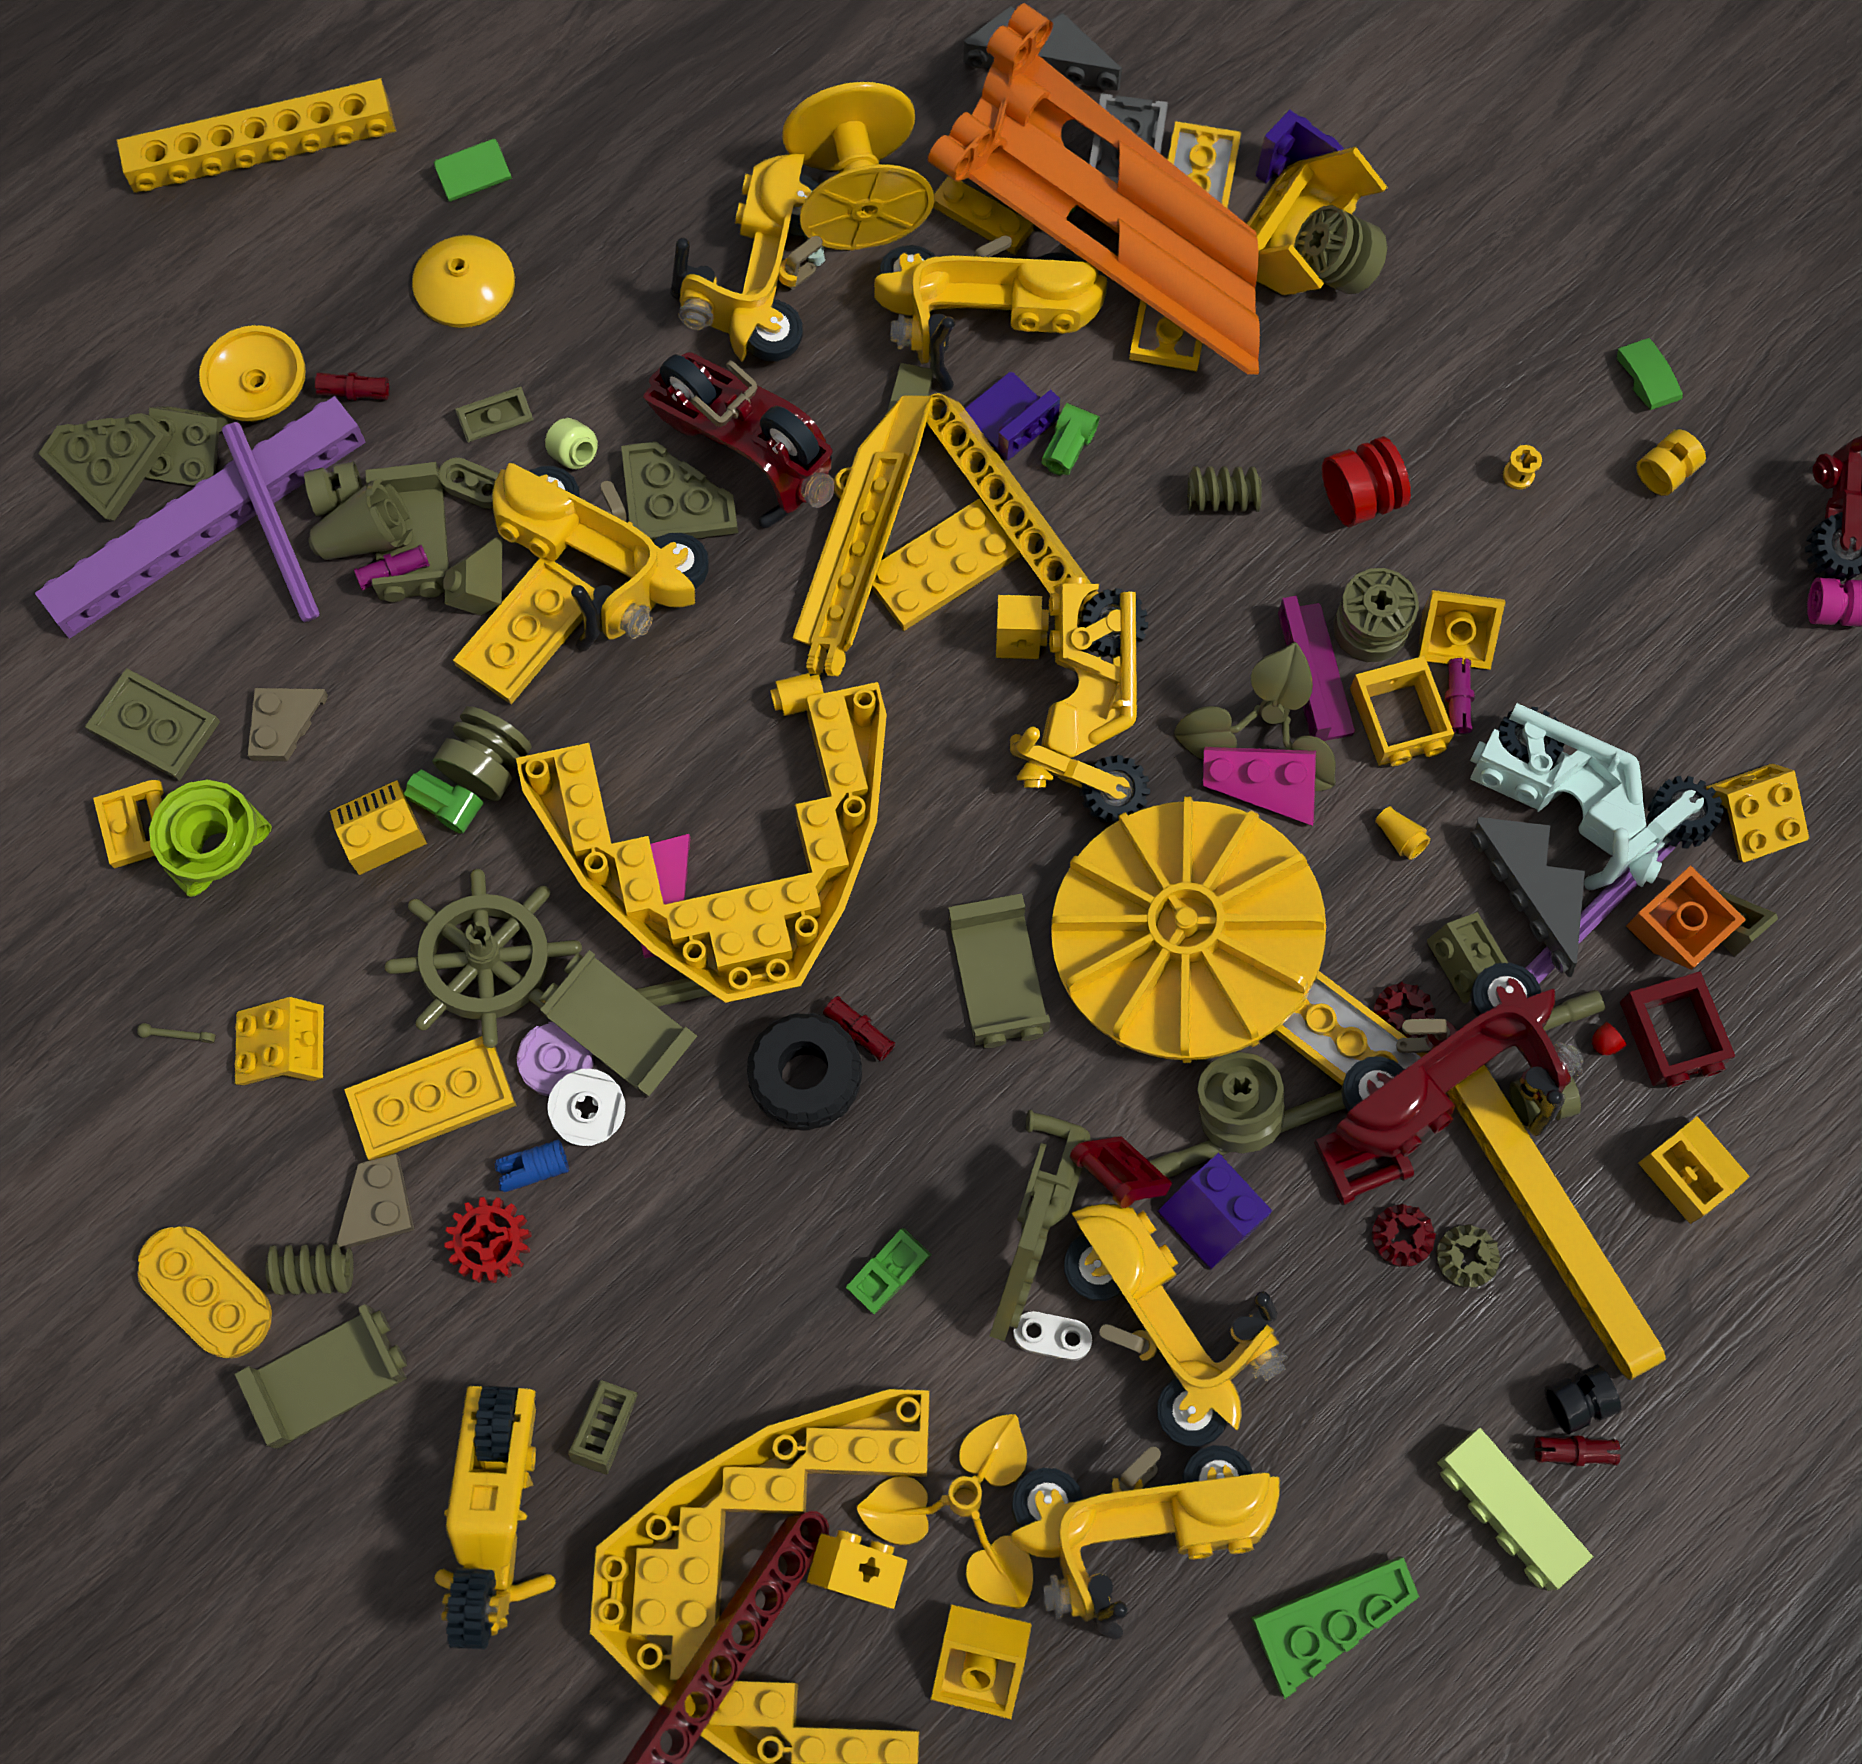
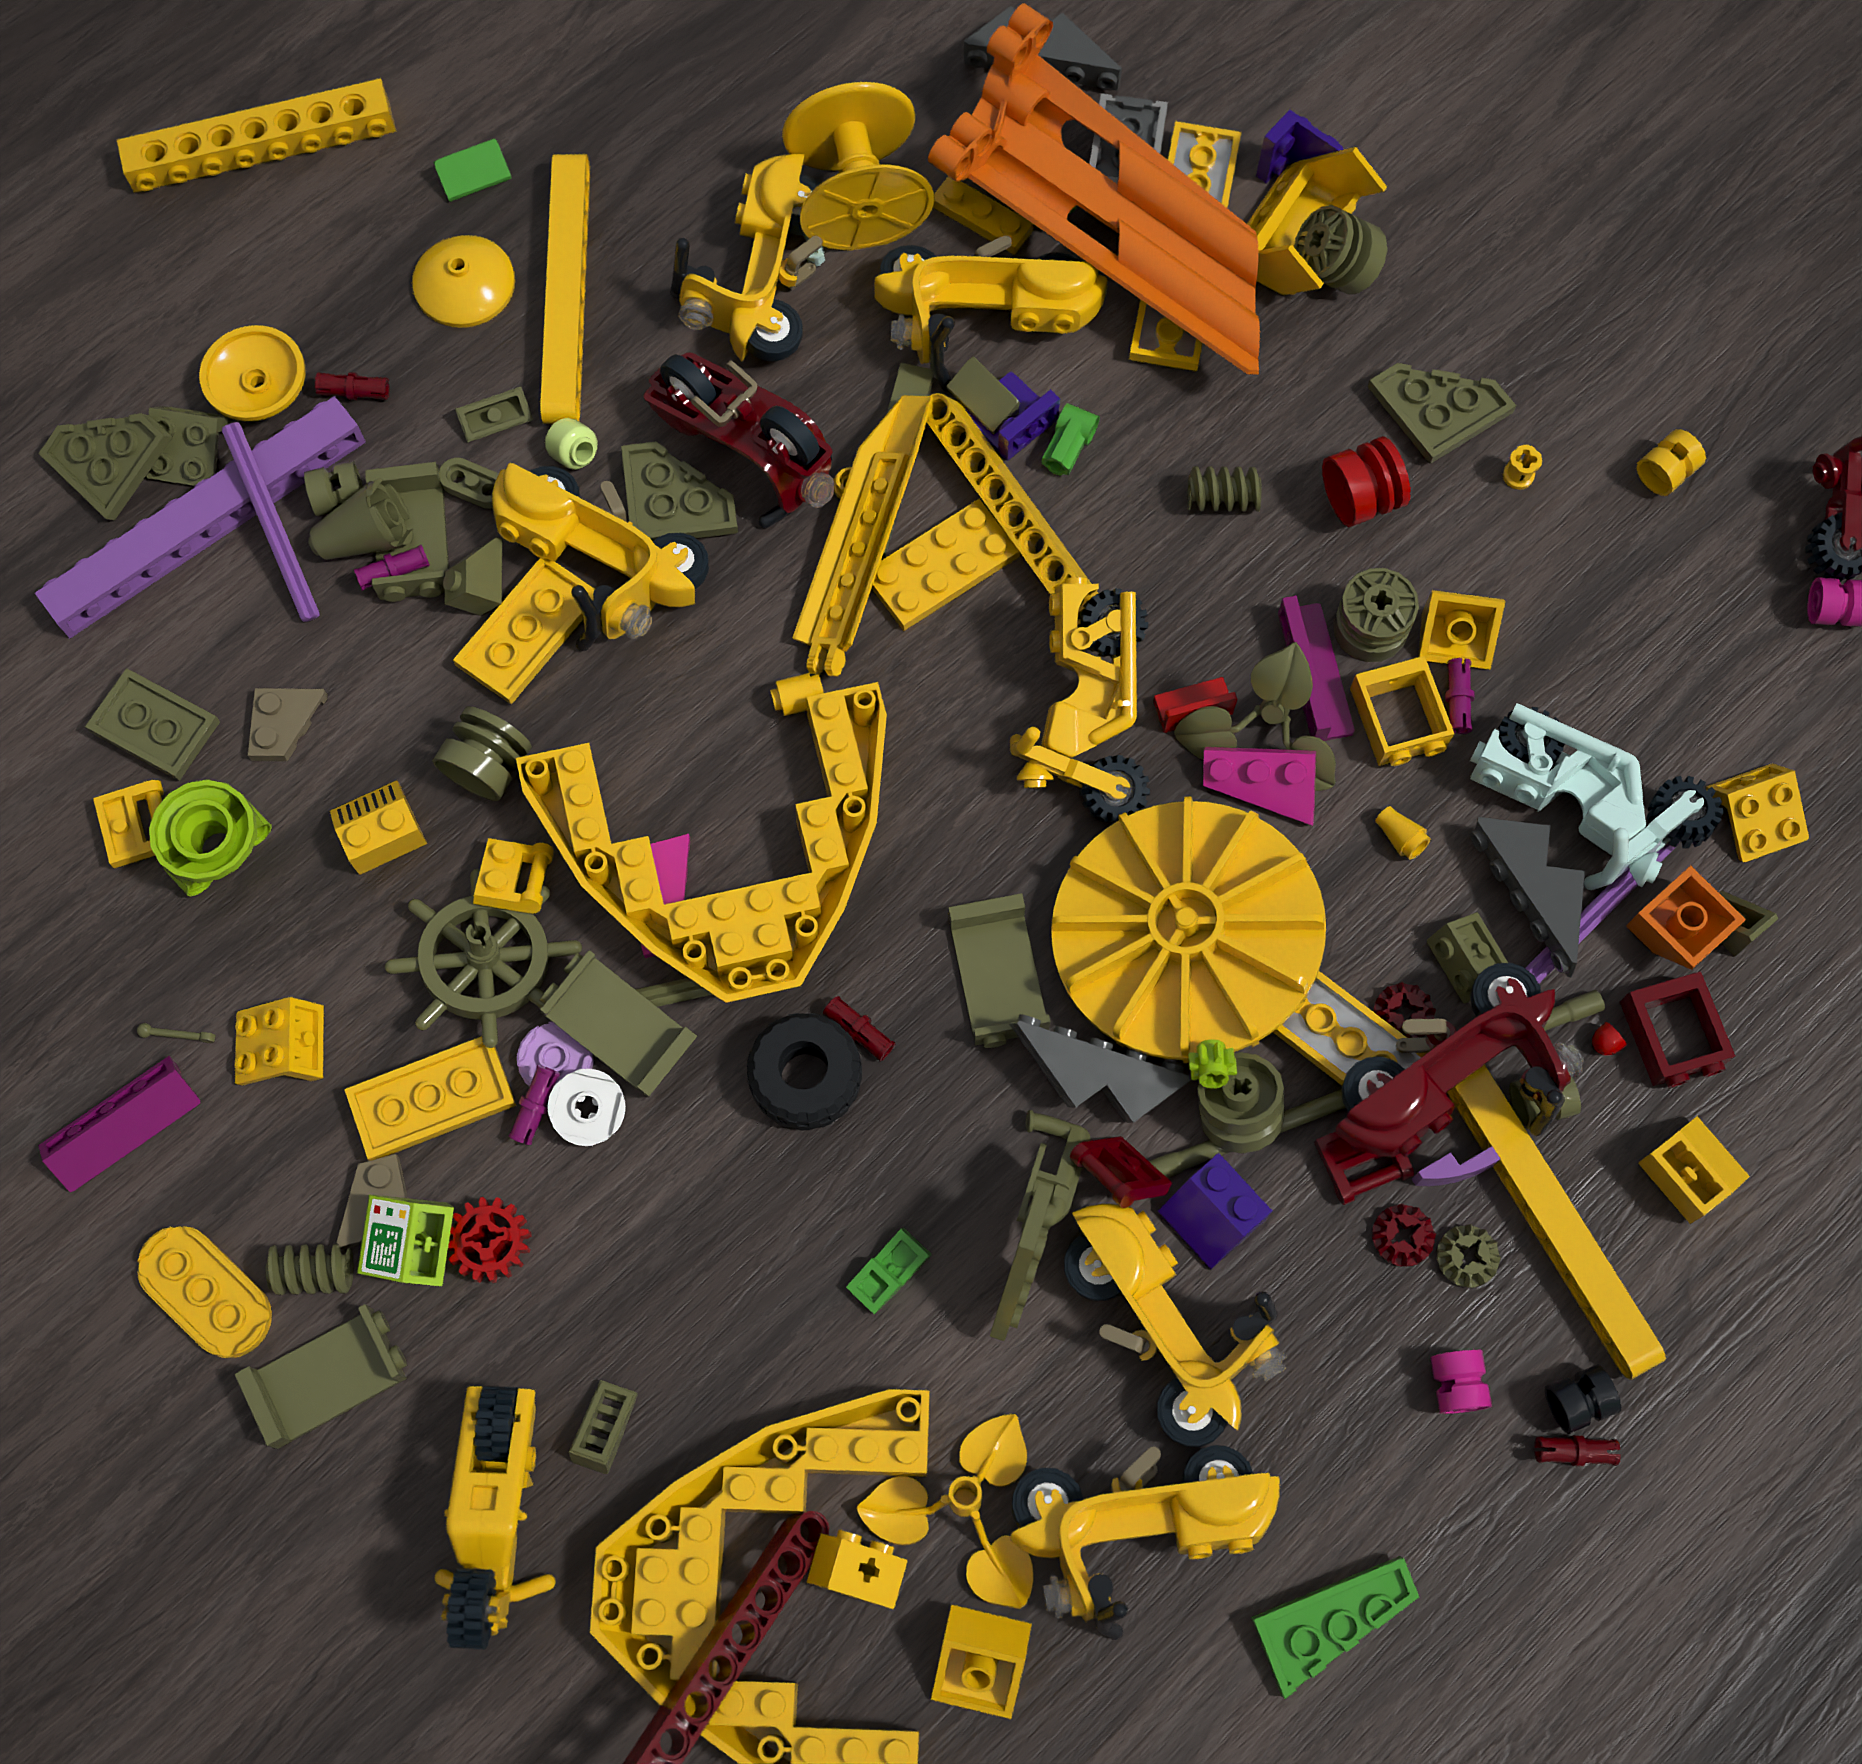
(118, 1124): none -> magenta panel
(405, 1240): none -> lime slope
(450, 805): bright green piece -> none
(501, 872): none -> yellow plate
(532, 1166): blue hinge -> none
(534, 1105): none -> magenta pin
(565, 288): none -> yellow beam
(983, 395): none -> olive slope
(1021, 626): yellow brick -> none
(1052, 1337): white plate -> none
(1084, 1068): none -> dark grey slope
(1177, 704): none -> red panel
(1212, 1063): none -> lime gear
(1439, 407): none -> olive plate
(1448, 1171): none -> medium lavender slope
(1461, 1381): none -> dark pink wheel
(1514, 1510): yellowish green brick -> none
(1651, 373): bright green slope -> none

